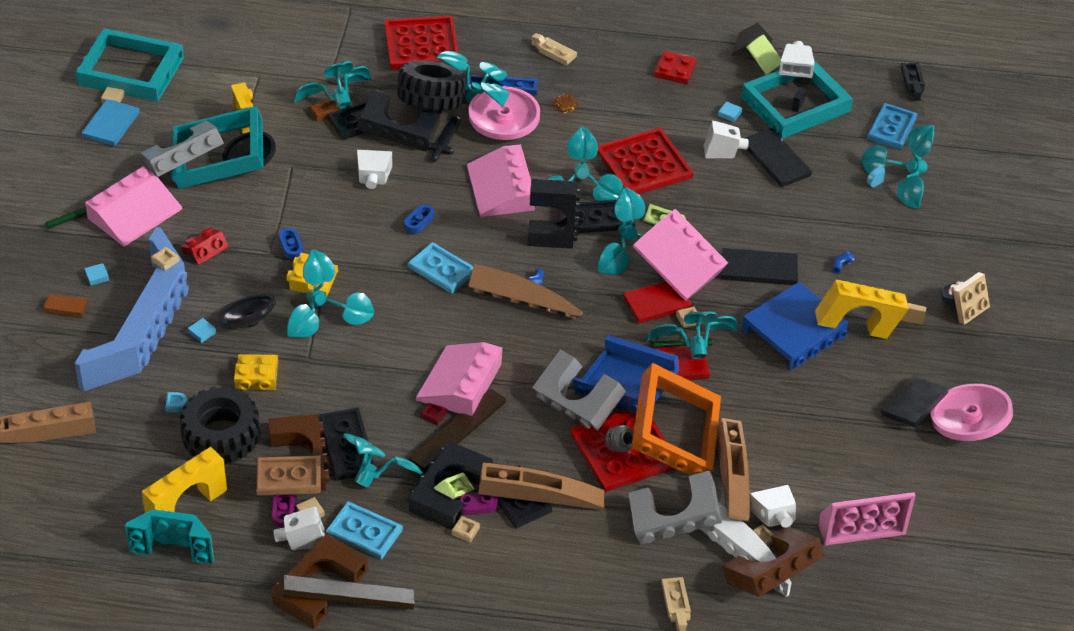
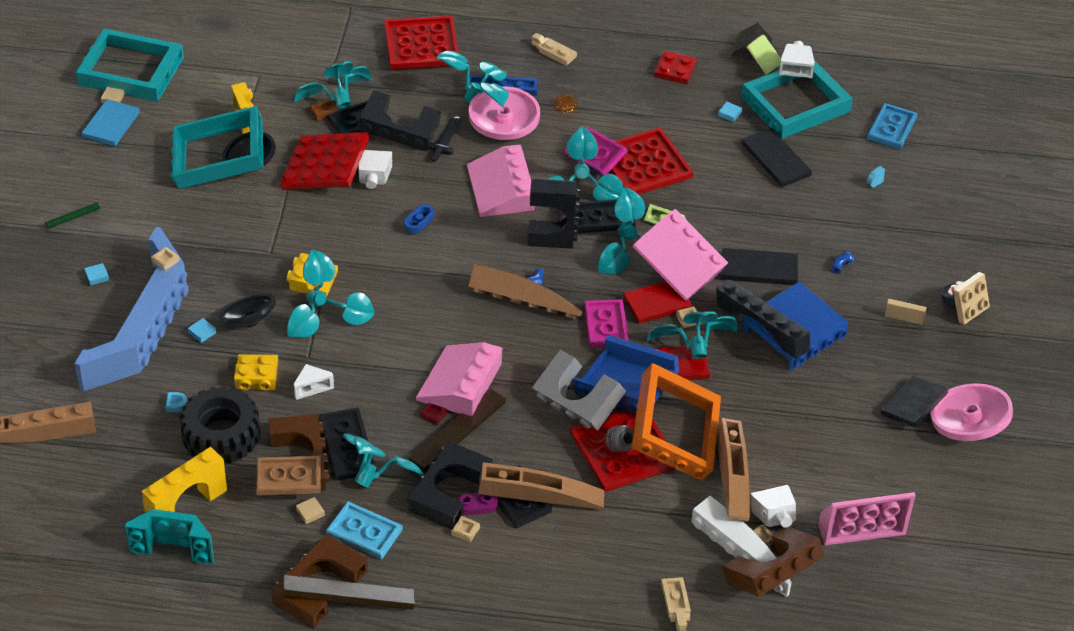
(65, 305): dark orange tile -> none
(132, 206): bright pink slope -> none
(162, 160): light grey arch -> none
(205, 245): red bracket -> none
(282, 509): magenta plate -> none
(290, 243): blue plate -> none
(301, 529): white torso -> none
(312, 381): none -> white slope
(324, 161): none -> red plate
(431, 85): black tyre -> none
(441, 267): medium azure tile -> none
(455, 486): yellowish green slope -> none
(604, 319): none -> dark pink tile
(607, 156): none -> dark pink tile
(675, 343): dark green bar -> none
(700, 513): light grey arch -> none
(723, 141): white torso -> none
(788, 334): none -> black arch
(799, 99): black tile -> none
(845, 296): yellow arch -> none
(909, 190): teal plant -> none
(913, 79): black hinge -> none

